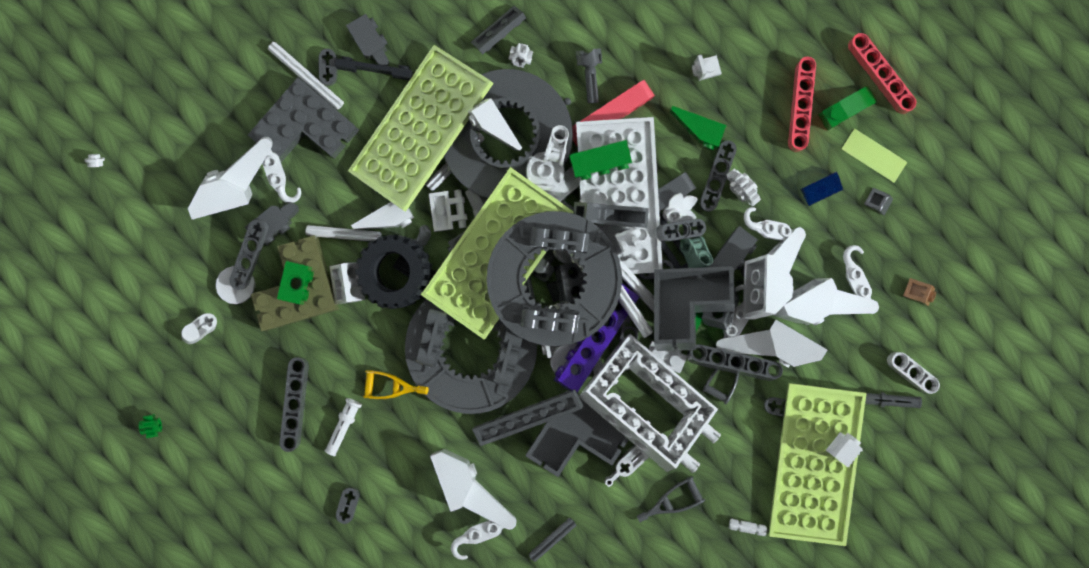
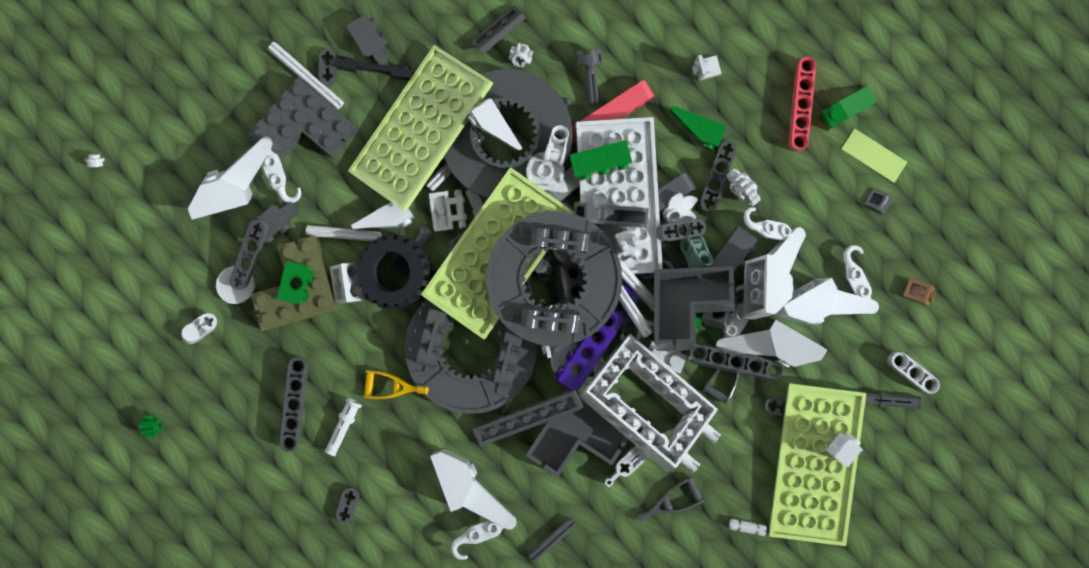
(822, 189): clear blue slope -> none
(881, 64): coral beam -> none

